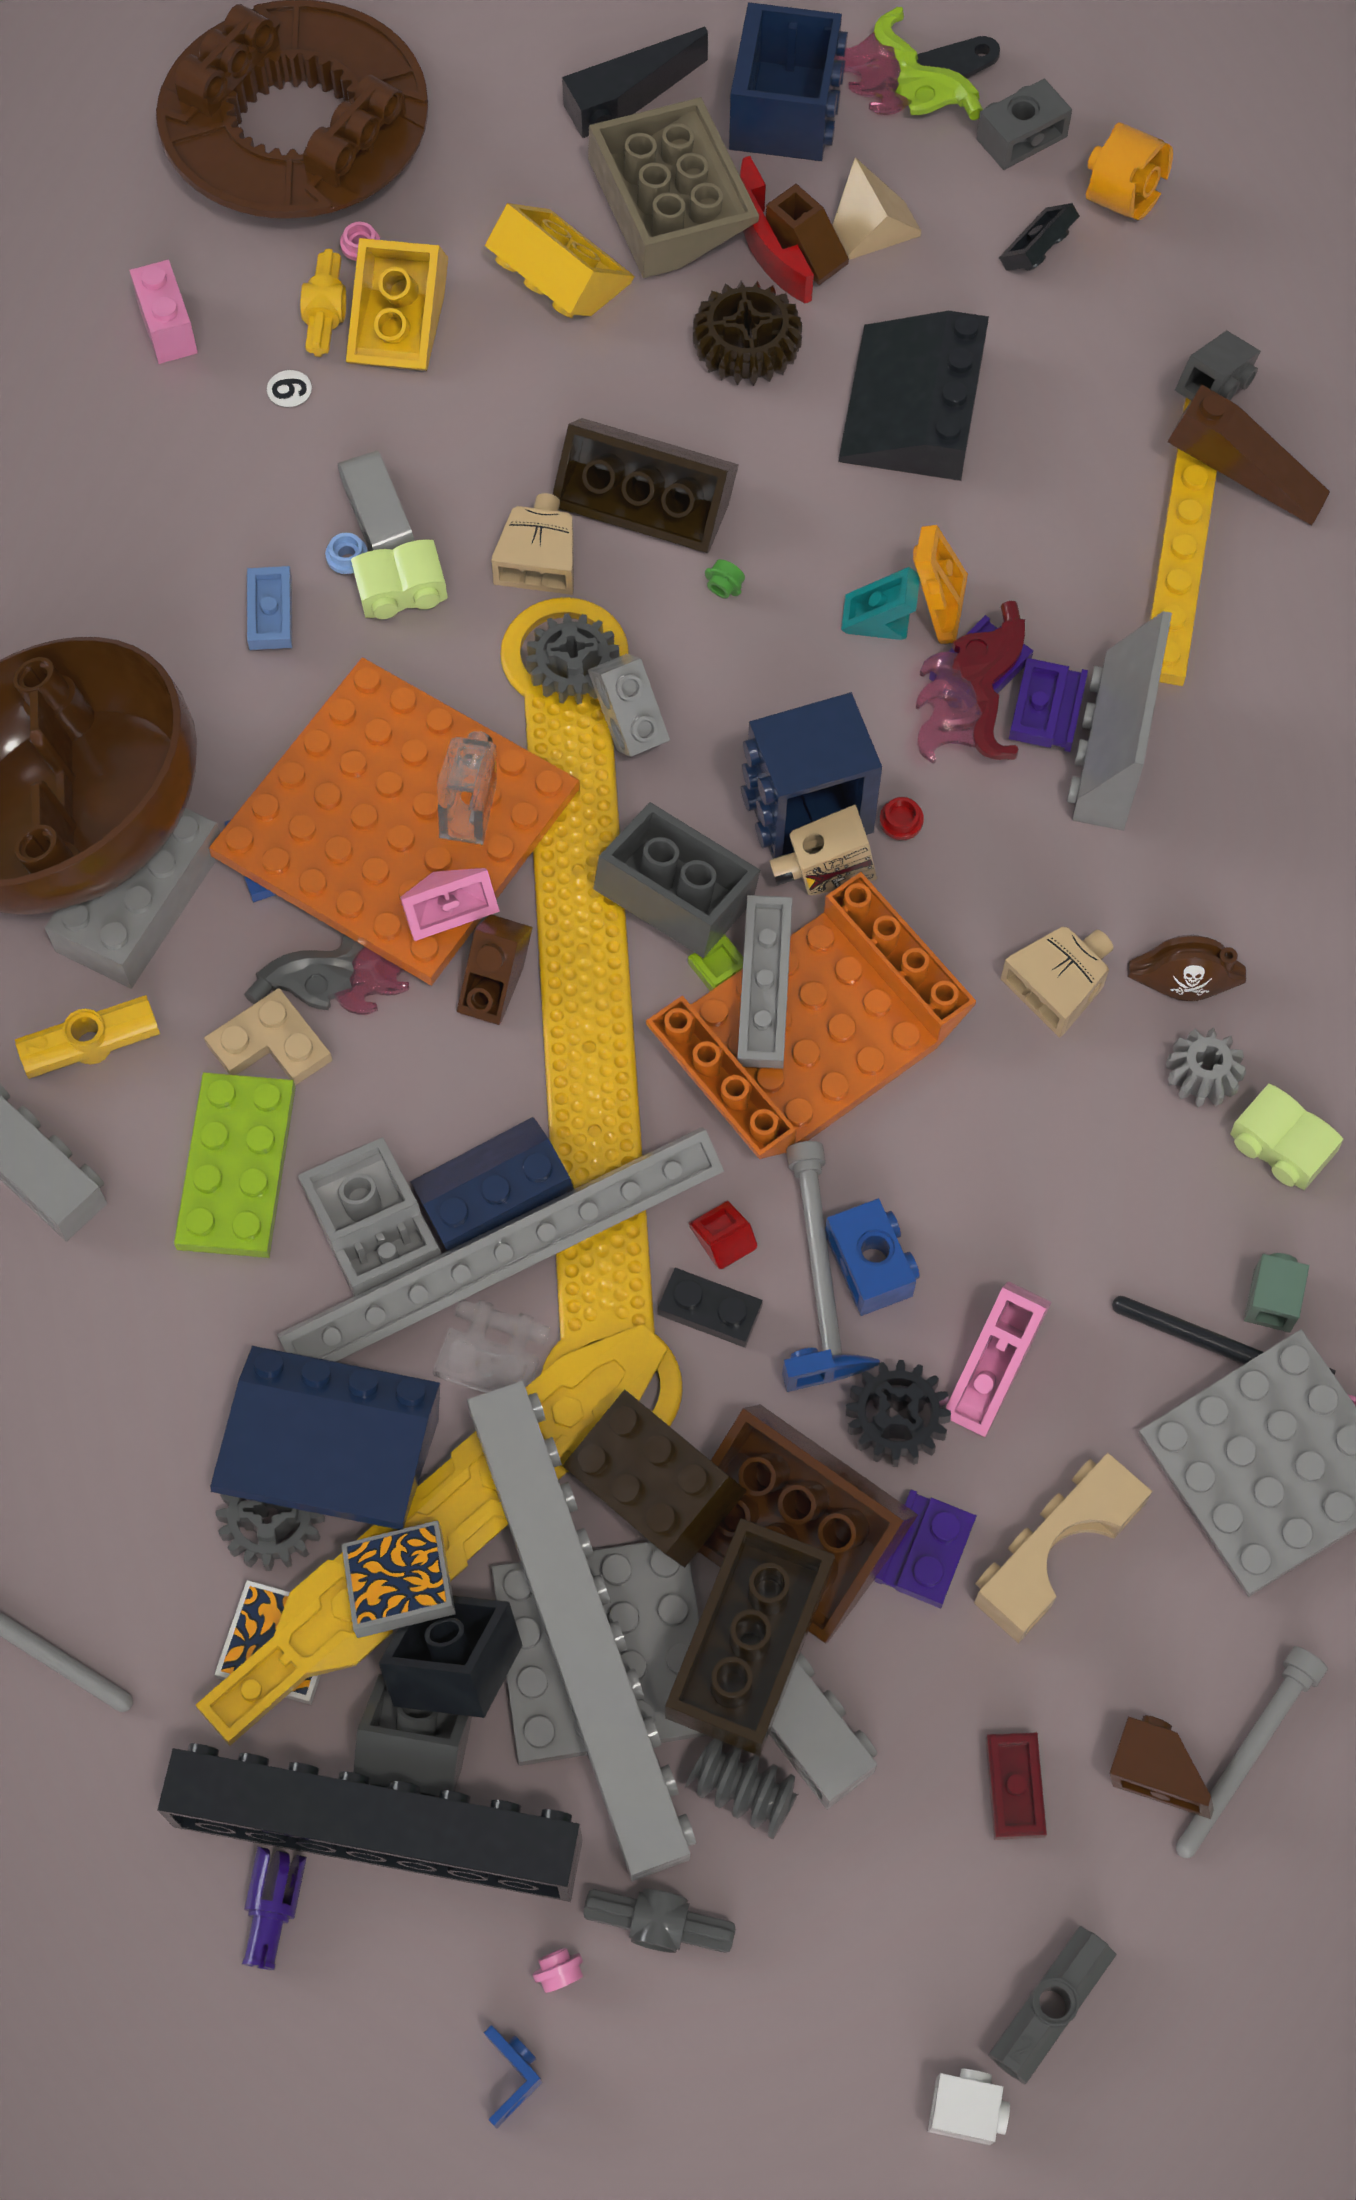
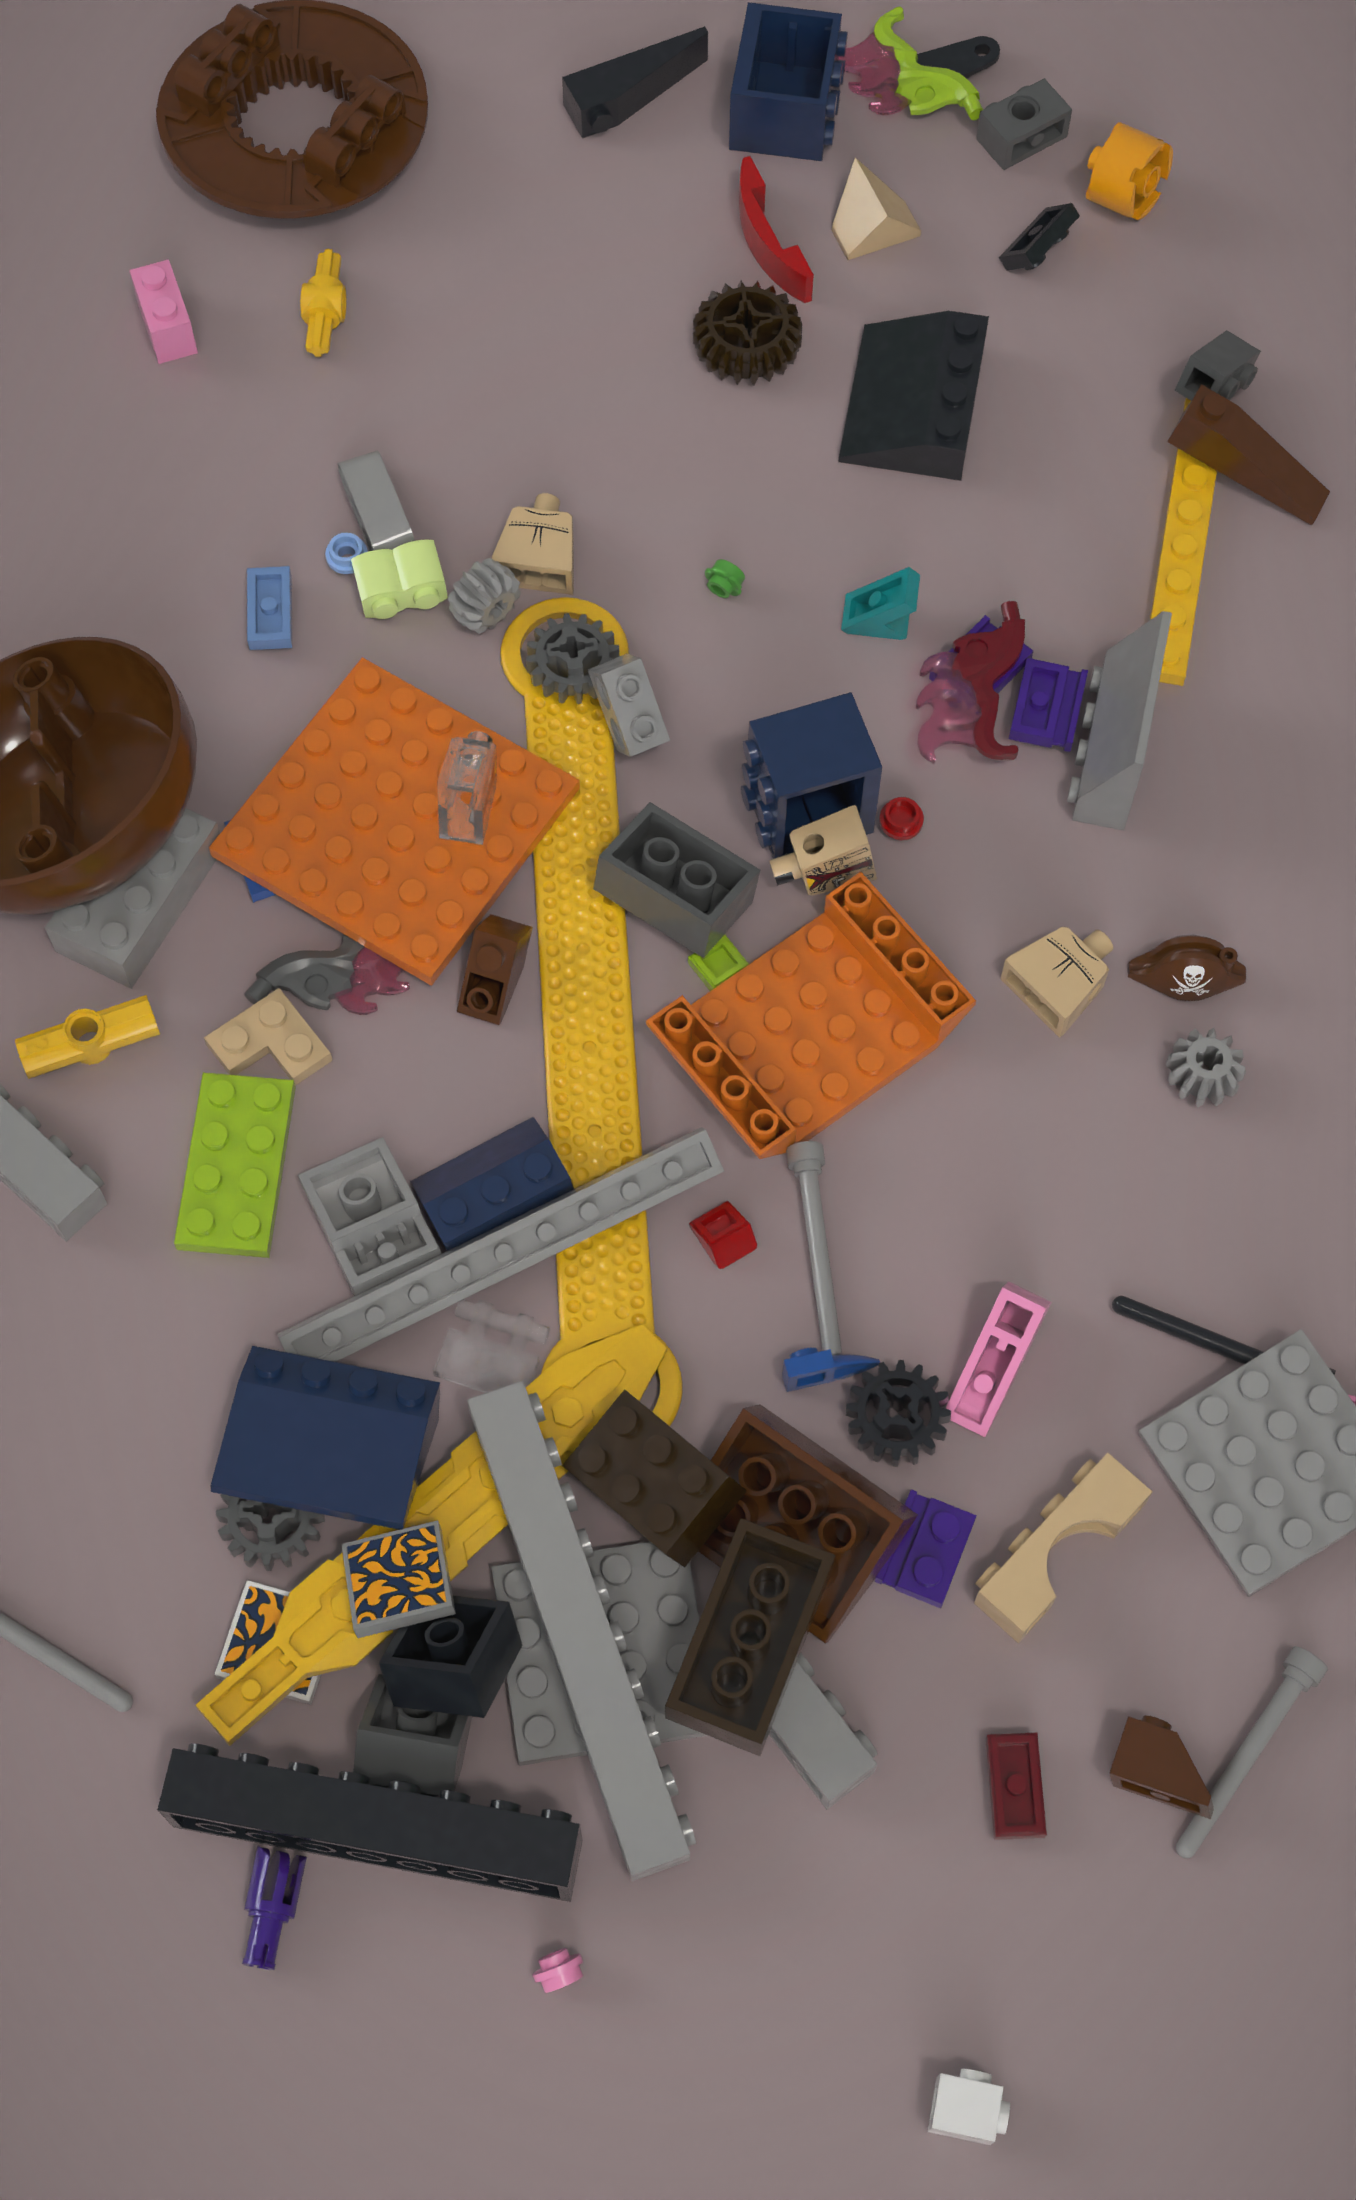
(289, 388): white sticker -> none
(351, 235): bright pink plate -> none
(396, 303): yellow slope -> none
(448, 901): bright pink slope -> none
(484, 595): none -> light grey gear
(520, 2059): blue bracket -> none
(556, 260): yellow slope -> none
(643, 484): dark brown slope -> none
(659, 1920): dark grey axle -> none
(669, 184): dark tan slope -> none
(710, 1307): black plate -> none
(744, 1786): dark grey piece -> none
(765, 982): light grey plate -> none
(803, 221): reddish brown slope -> none
(871, 1283): blue brick -> none
(942, 581): light orange wing -> none
(1033, 2032): dark grey piece -> none
(1276, 1292): sand green brick -> none
(1285, 1137): yellowish green brick -> none

